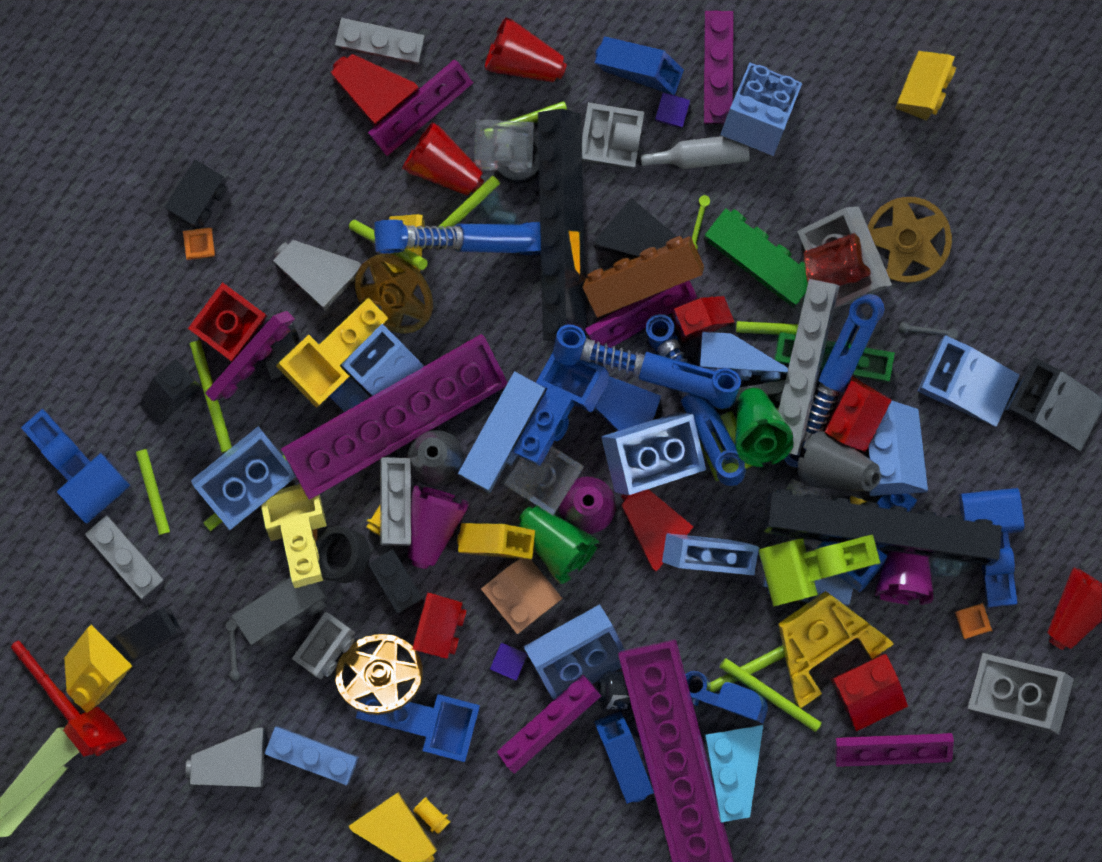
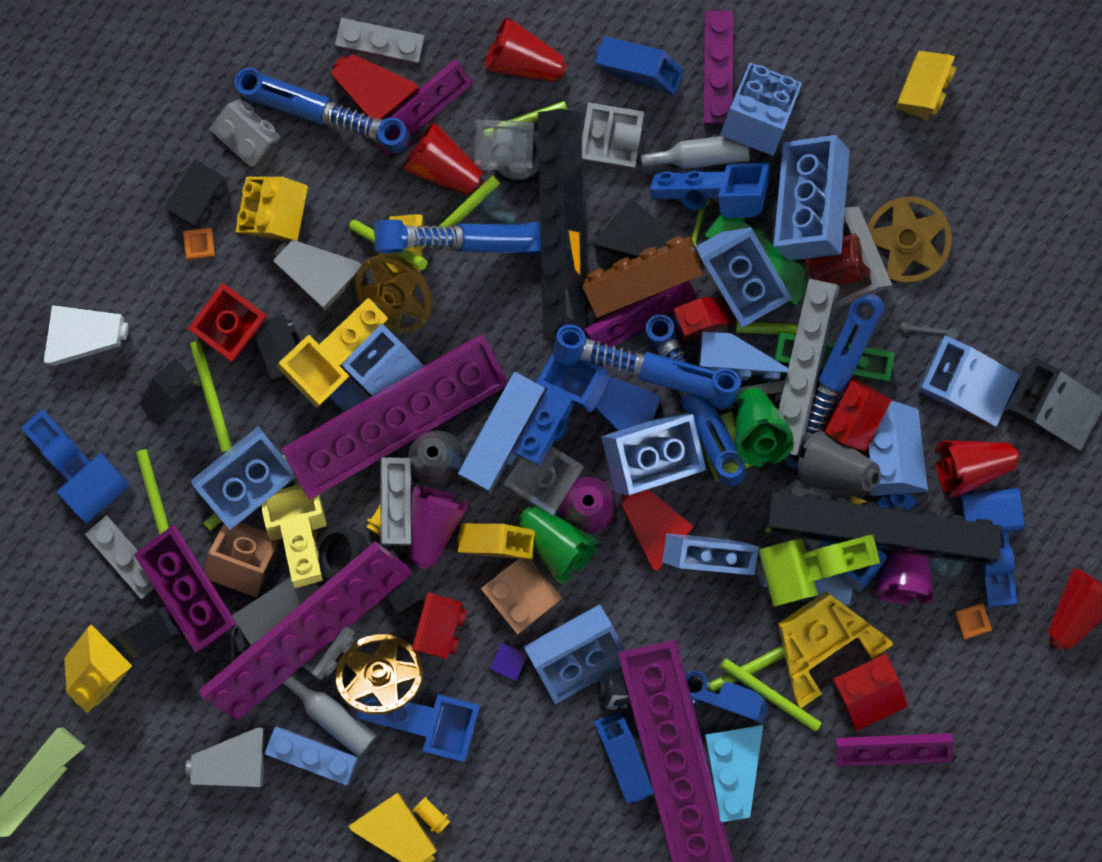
(81, 333): none -> white slope
(89, 731): red piece -> none
(185, 589): none -> magenta slope
(241, 558): none -> nougat slope
(244, 131): none -> light grey bracket
(256, 350): magenta plate -> none
(272, 208): none -> yellow slope
(305, 631): none -> magenta plate
(319, 109): none -> blue piece
(333, 717): none -> light grey piece
(548, 724): magenta plate -> none
(672, 110): dark purple tile -> none
(739, 188): none -> blue plate
(743, 274): none -> medium blue slope
(811, 198): none -> medium blue brick
(973, 464): none -> red cone
(1021, 693): light grey slope -> none

